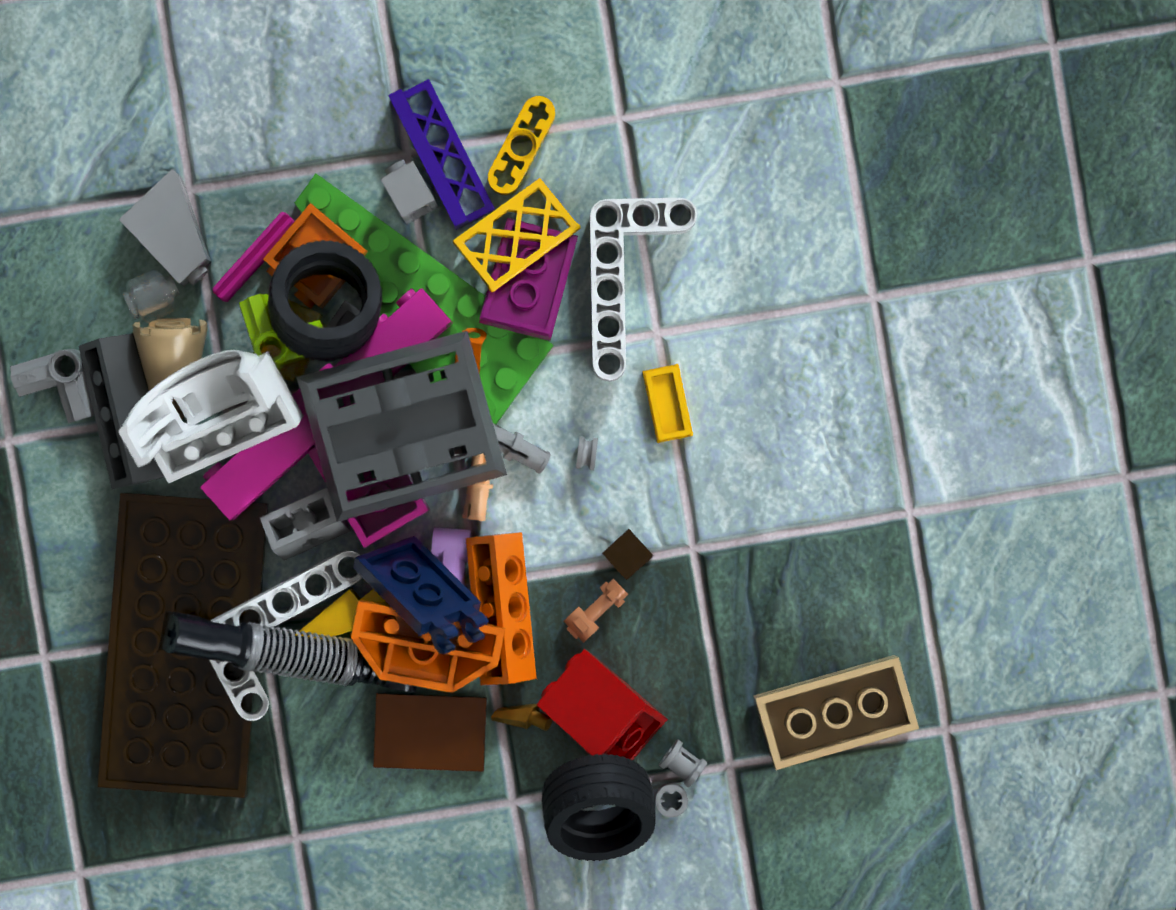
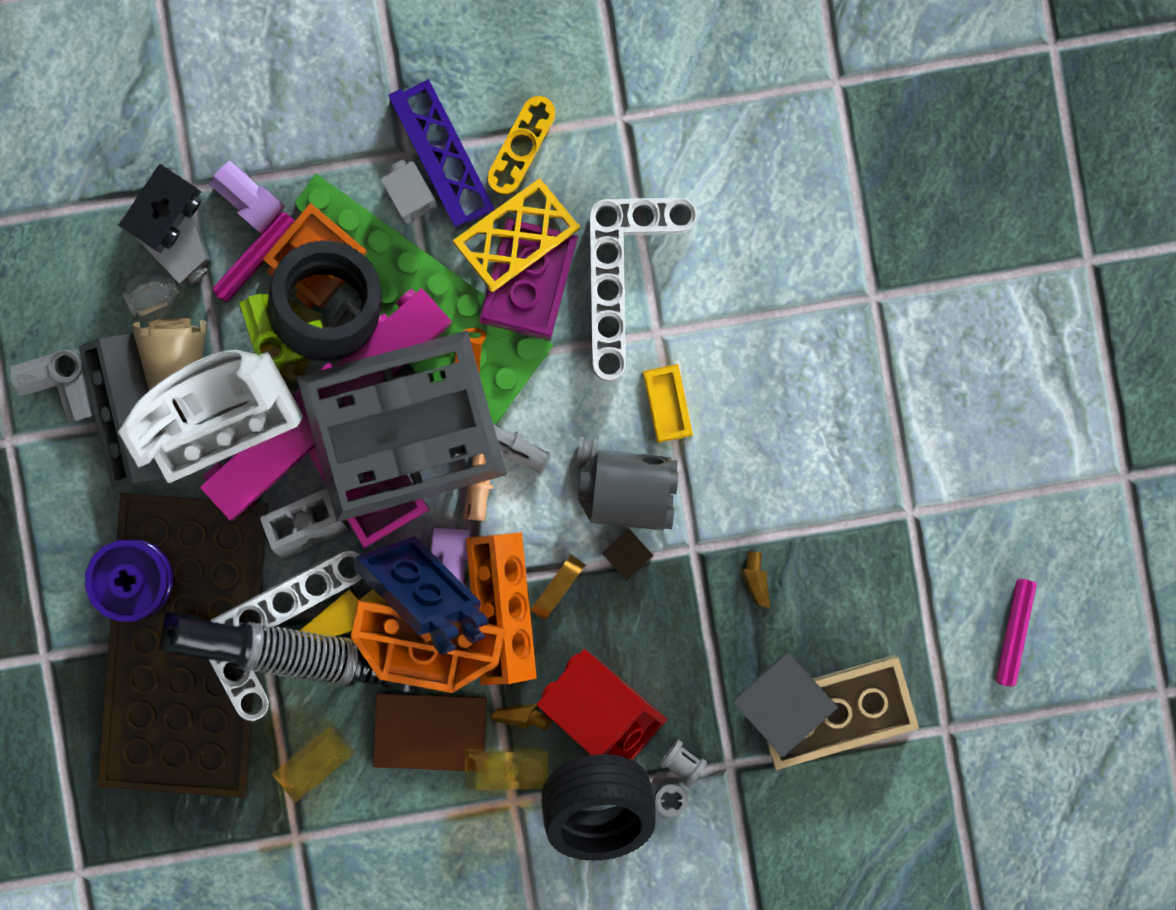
(107, 584): none -> dark purple wheel
(160, 189): none -> black brick
(252, 201): none -> lavender piece
(314, 763): none -> clear yellow brick
(506, 768): none -> clear yellow brick
(557, 587): none -> pearl gold beam
(581, 622): nougat bar -> none
(629, 490): none -> dark grey cylinder
(756, 579): none -> pearl gold bar
(785, 704): none -> dark grey tile
(1016, 632): none -> dark pink axle

